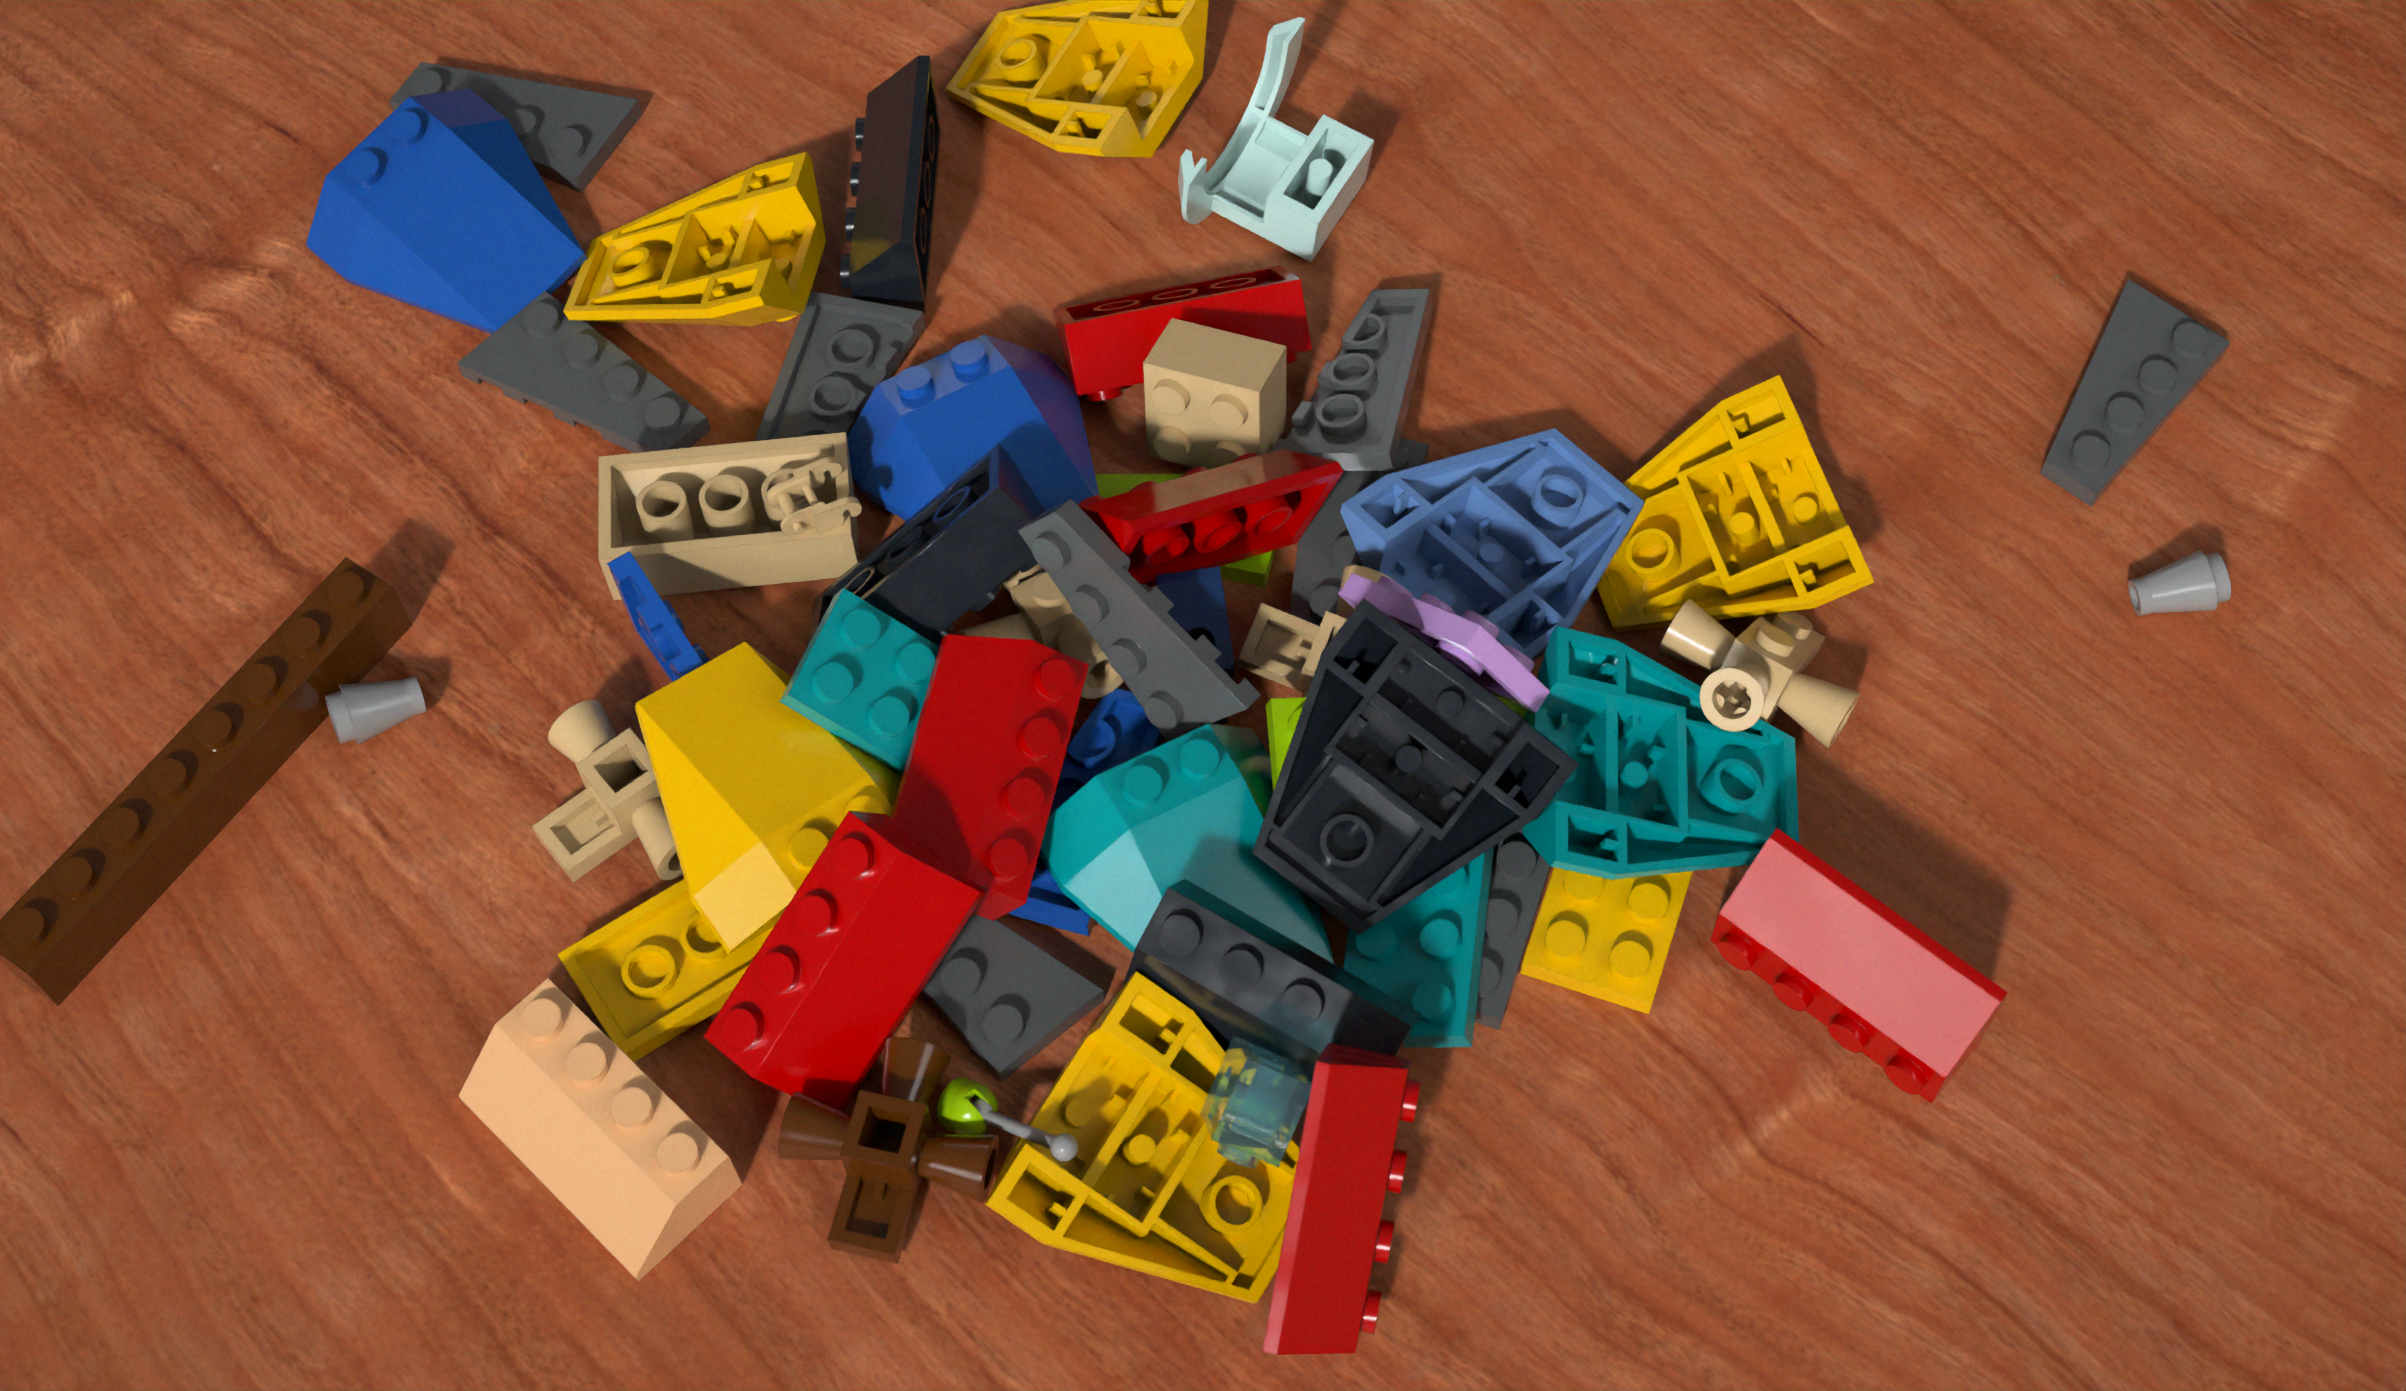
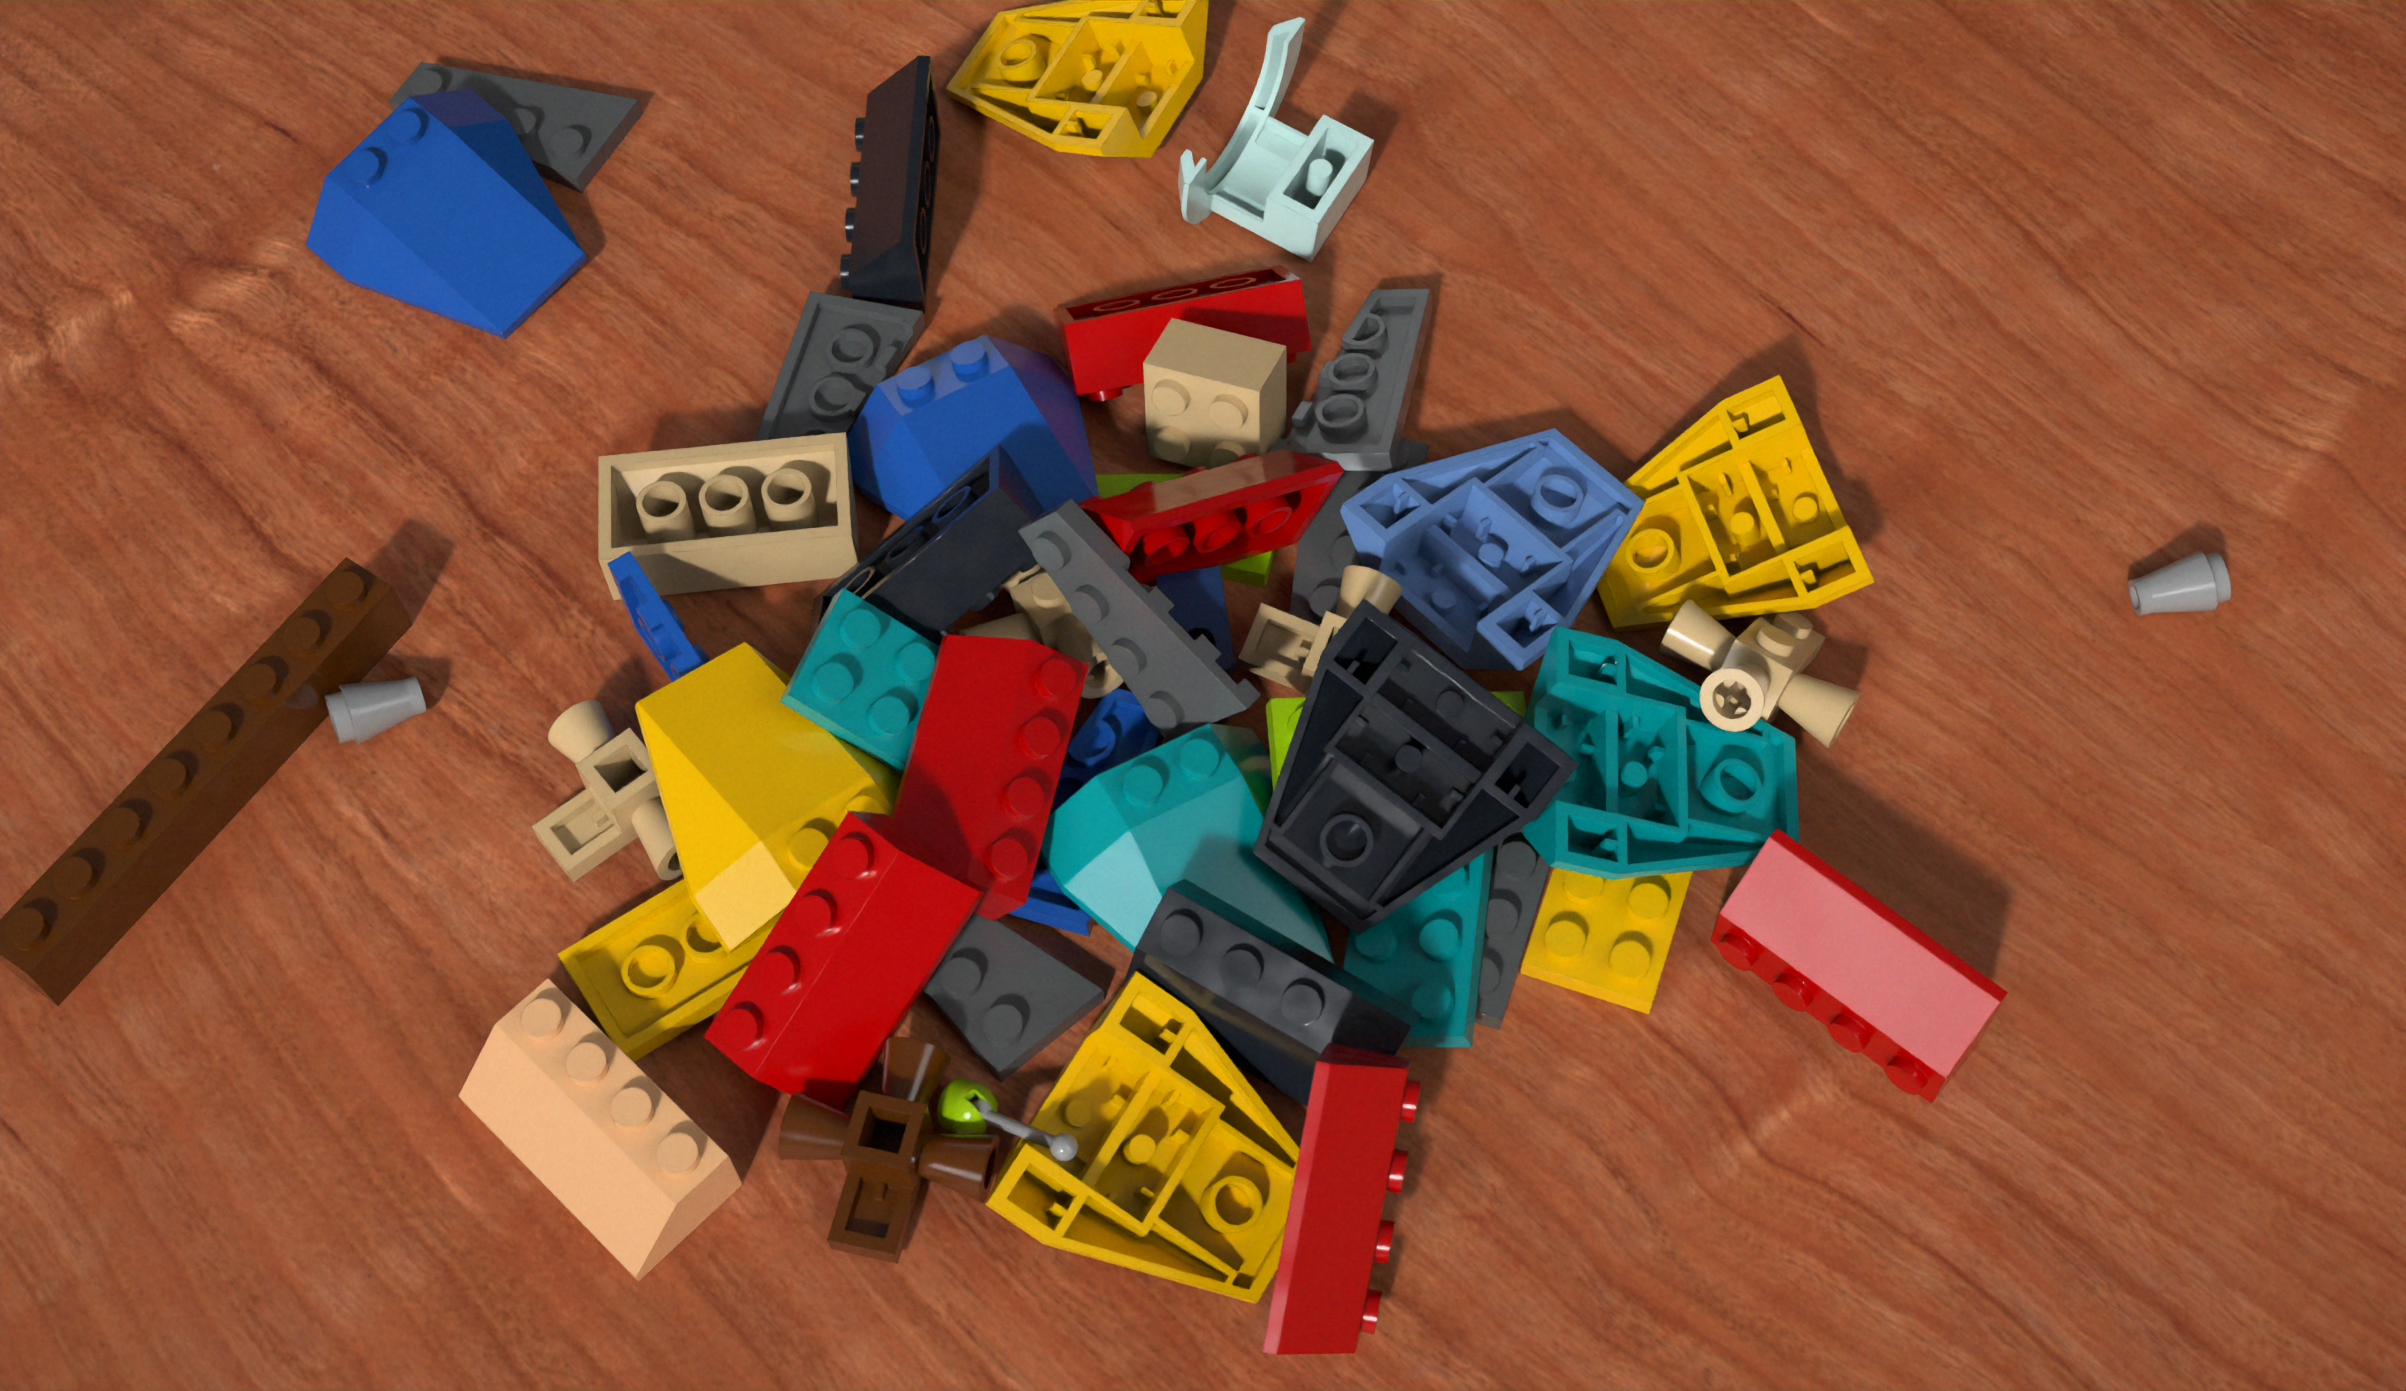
(583, 380): dark grey wing -> none
(712, 258): yellow wedge -> none
(818, 514): tan piece -> none
(1255, 1104): clear light blue brick -> none
(1462, 640): lavender plate -> none
(2132, 386): dark grey wing -> none

